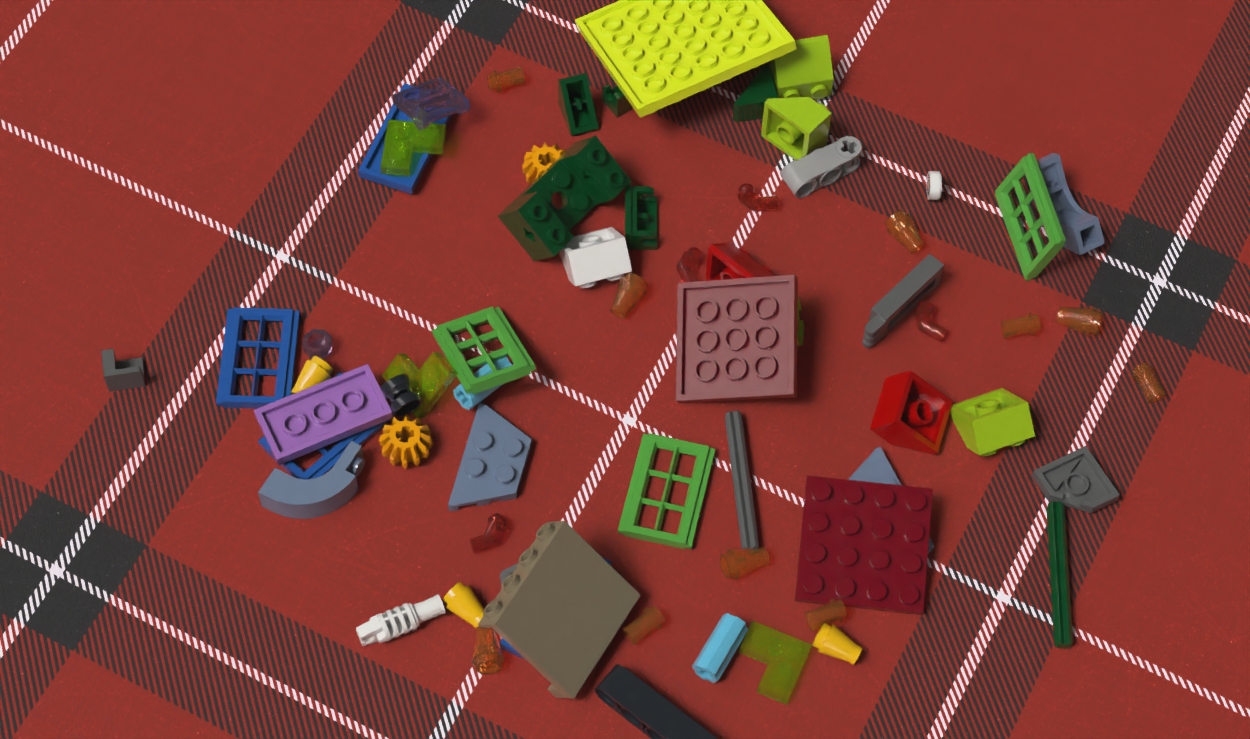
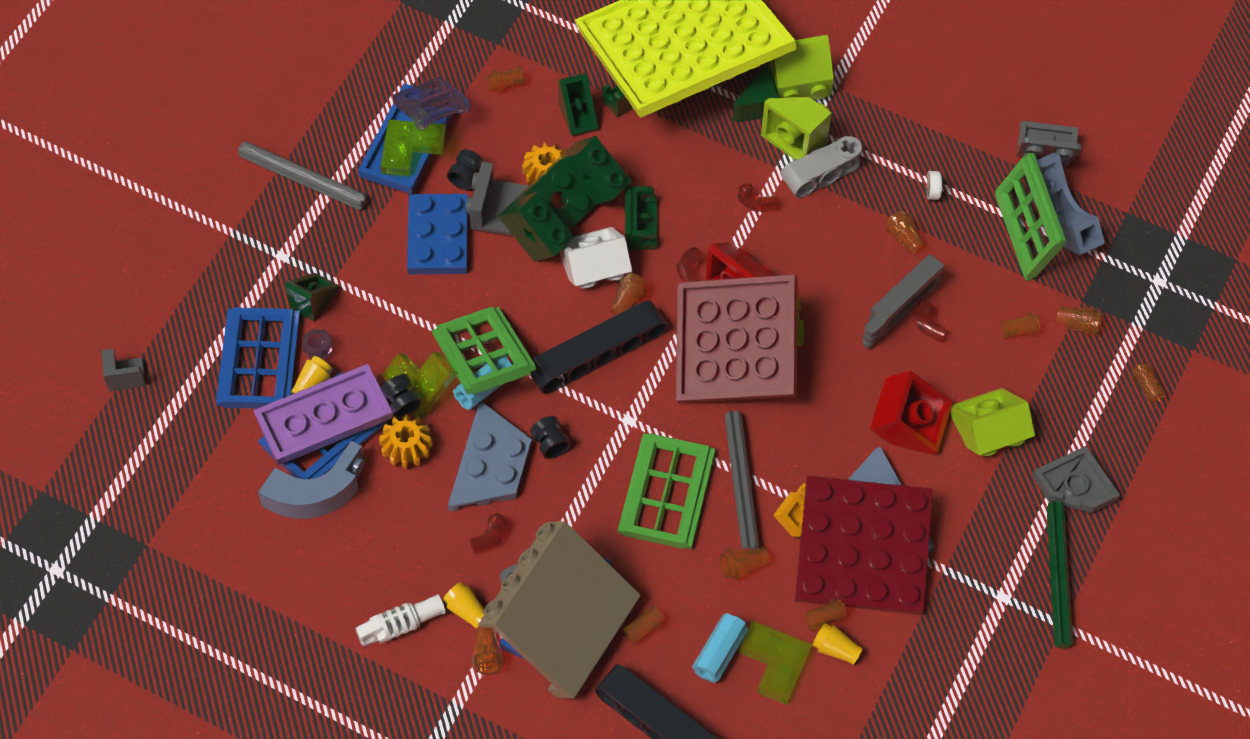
(302, 175): none -> dark grey axle
(310, 294): none -> dark green slope
(437, 234): none -> blue plate
(462, 172): none -> black wheel
(490, 200): none -> dark grey bracket
(549, 435): none -> black wheel
(597, 346): none -> black beam
(791, 512): none -> light orange plate
(1047, 139): none -> dark grey bracket

